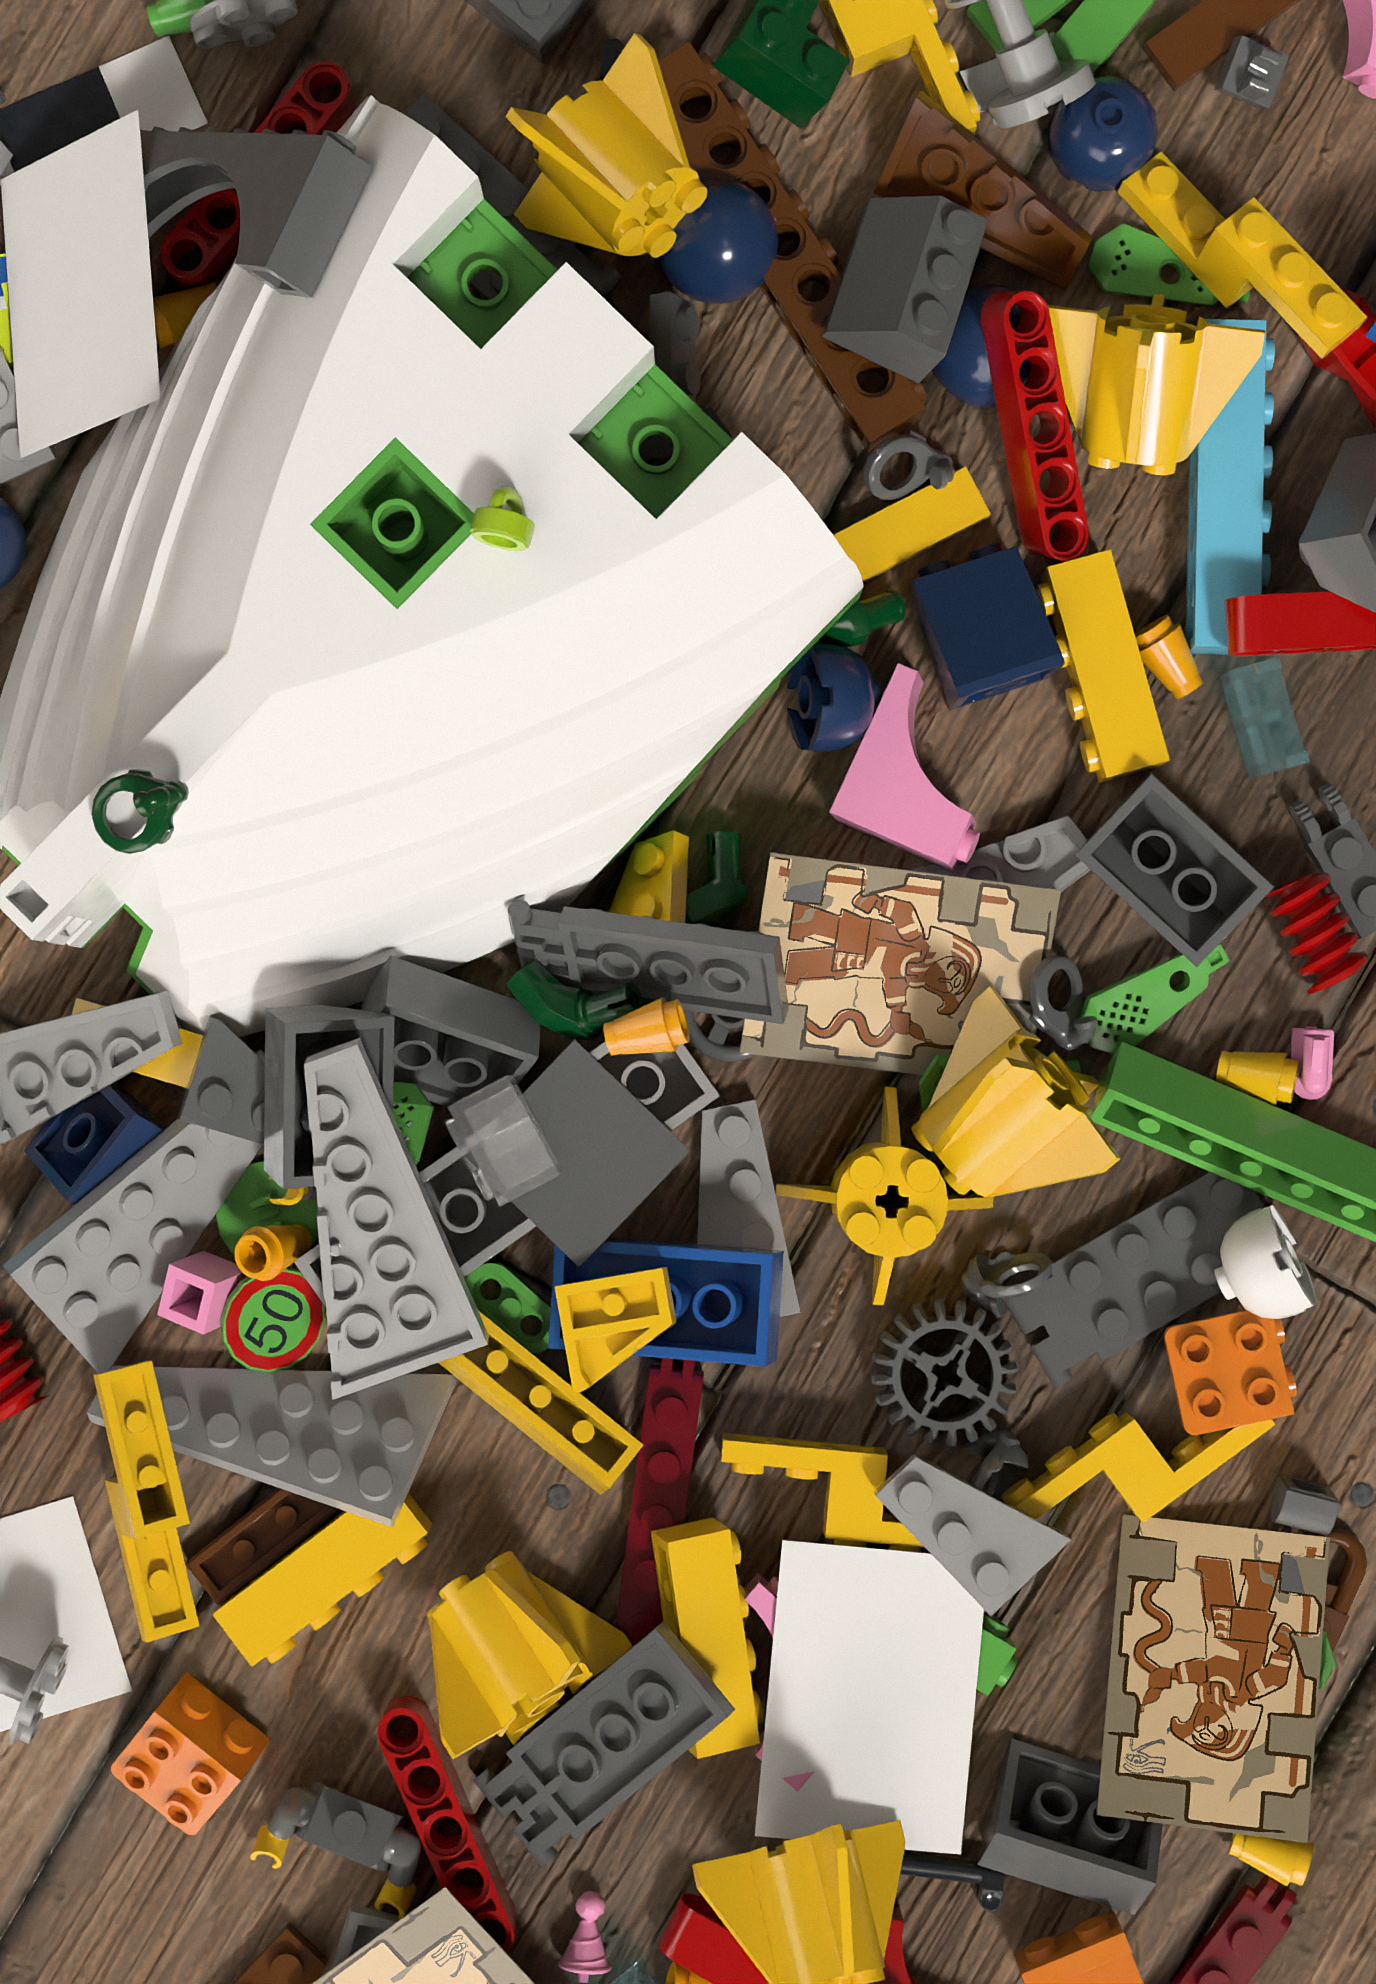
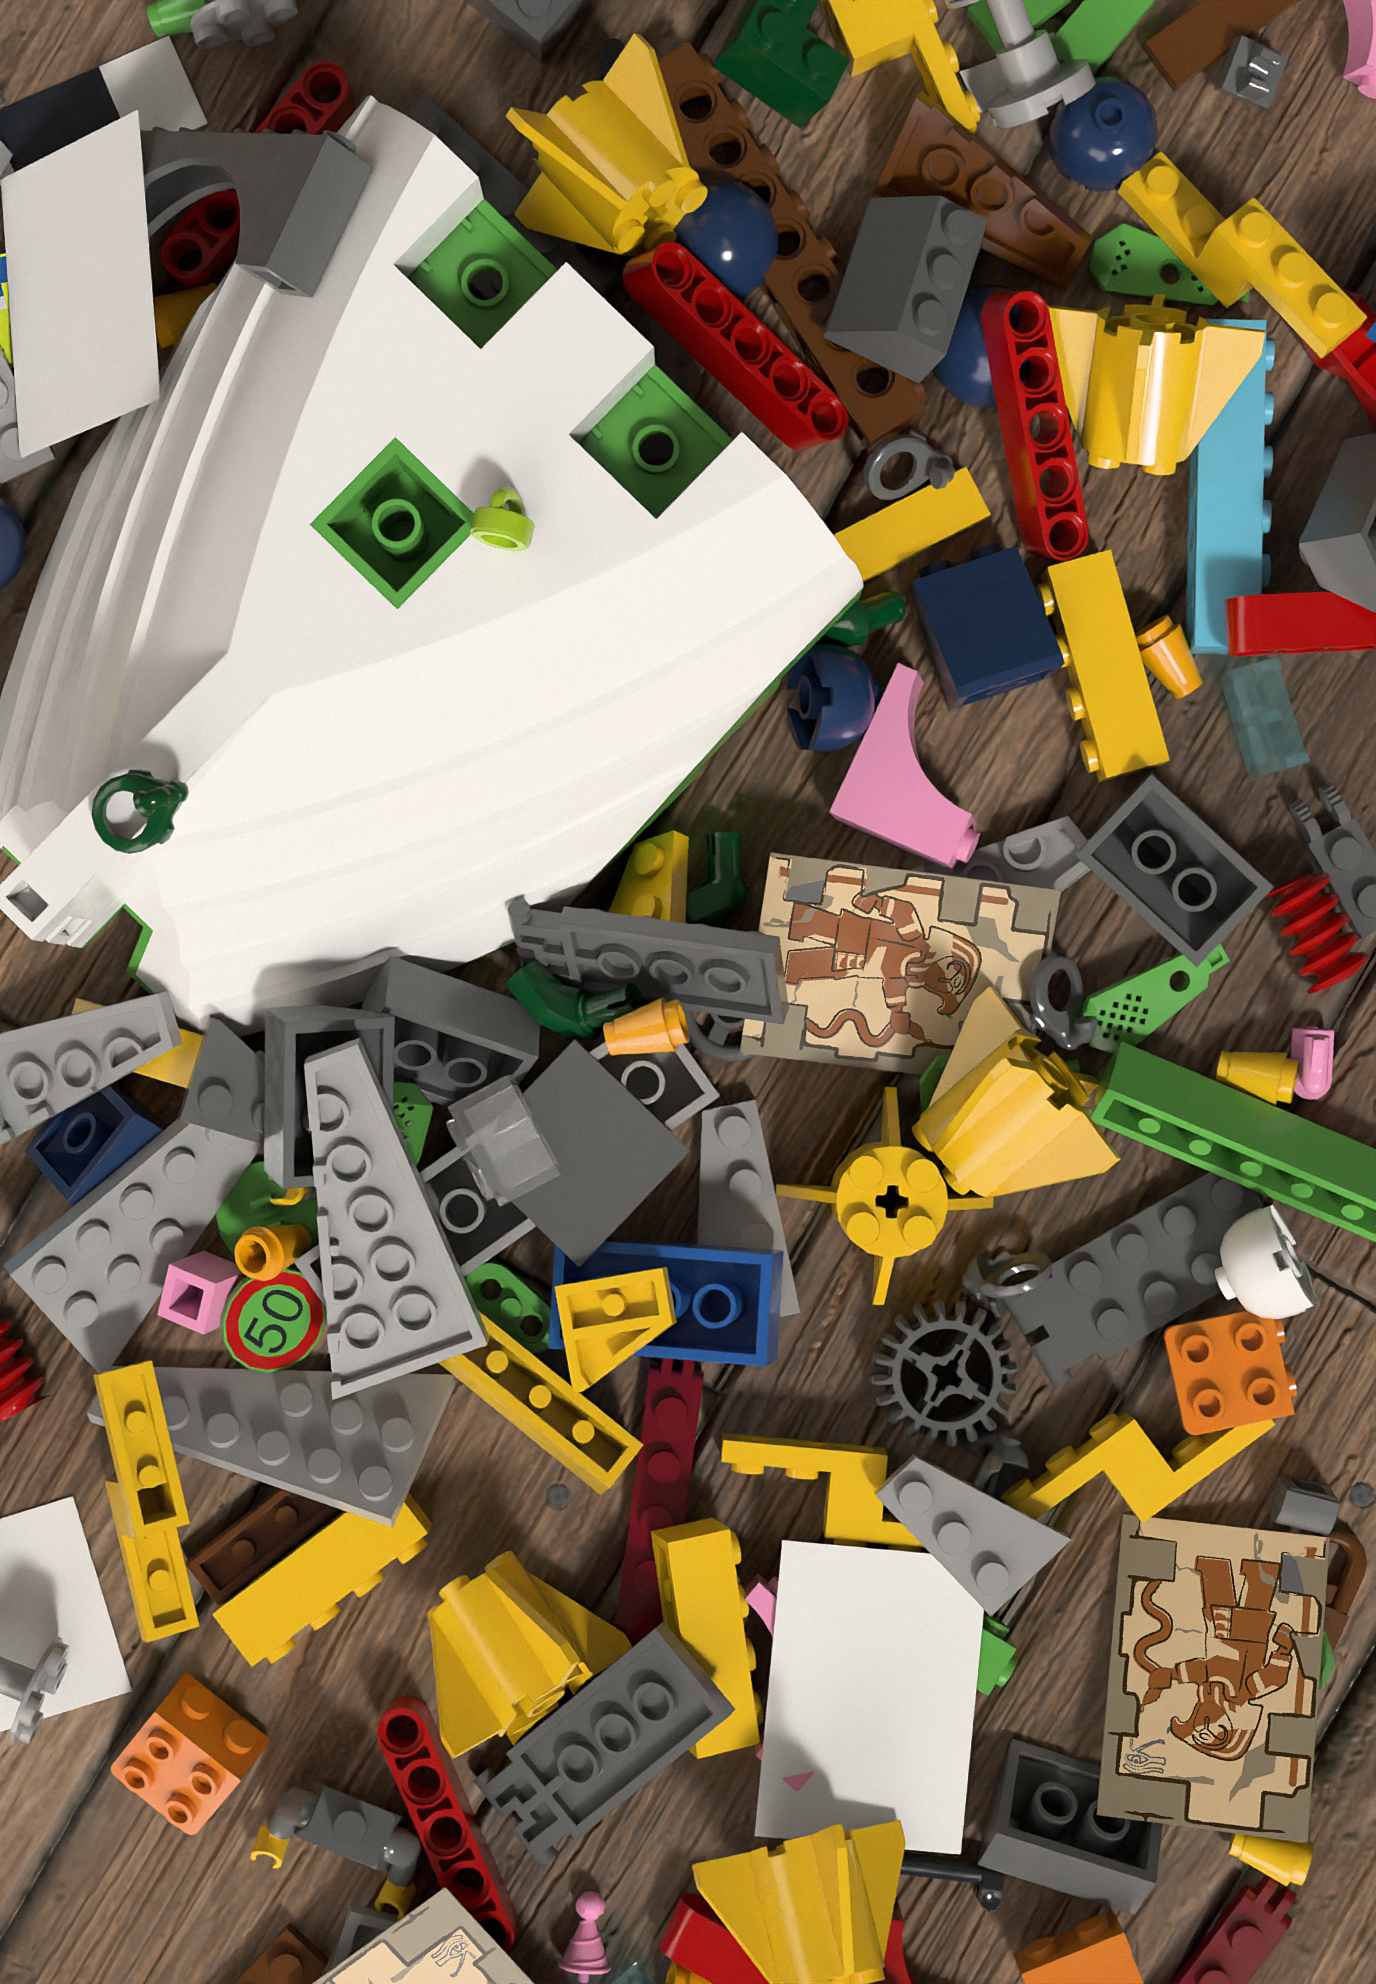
(761, 373): none -> red beam

